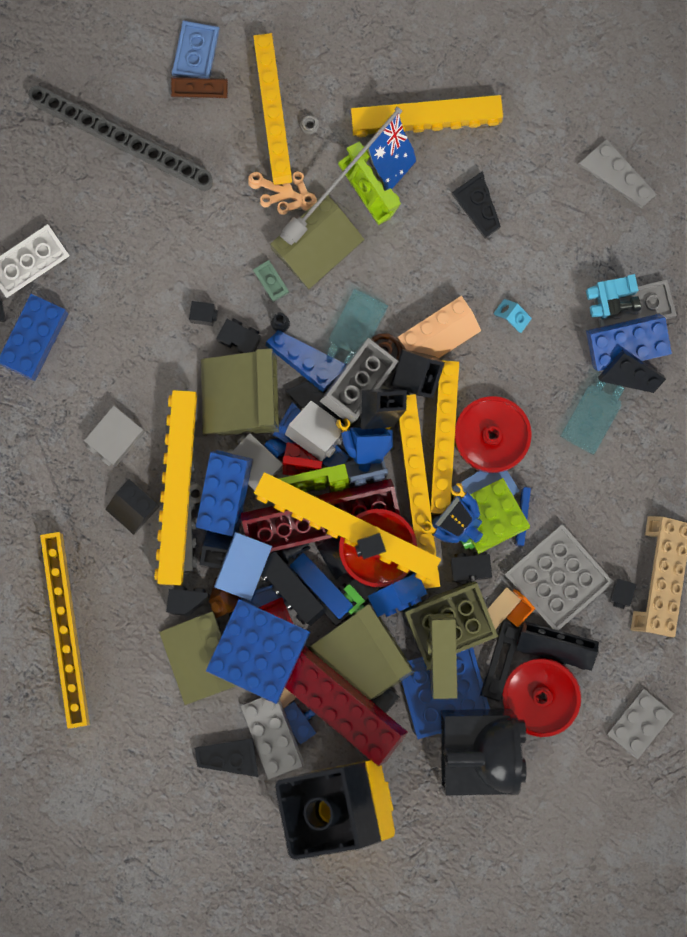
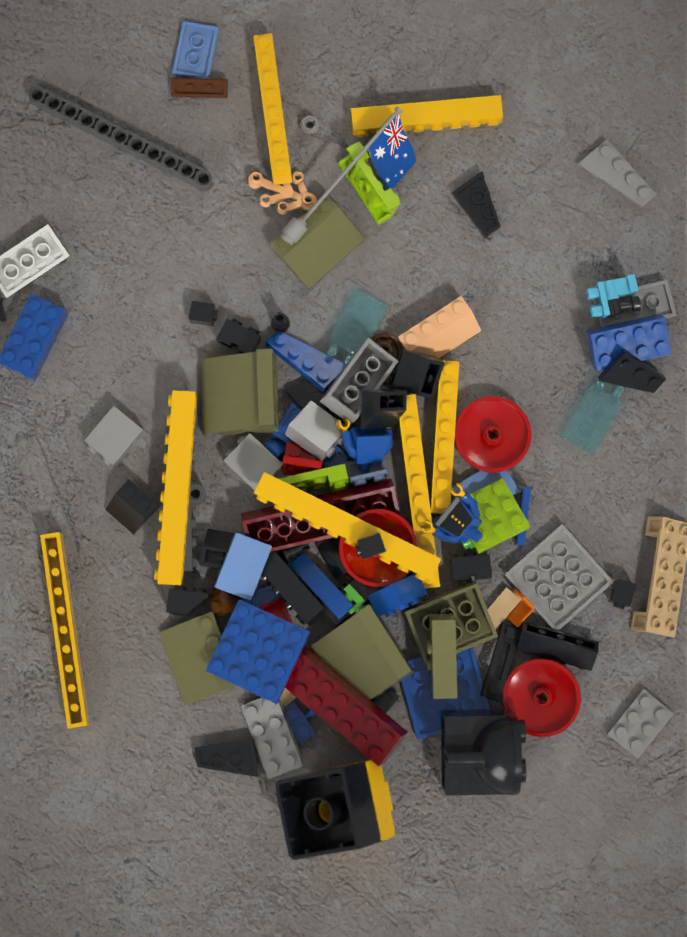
(224, 492): blue brick -> none
(271, 281): sand green plate -> none
(514, 315): medium azure bracket -> none

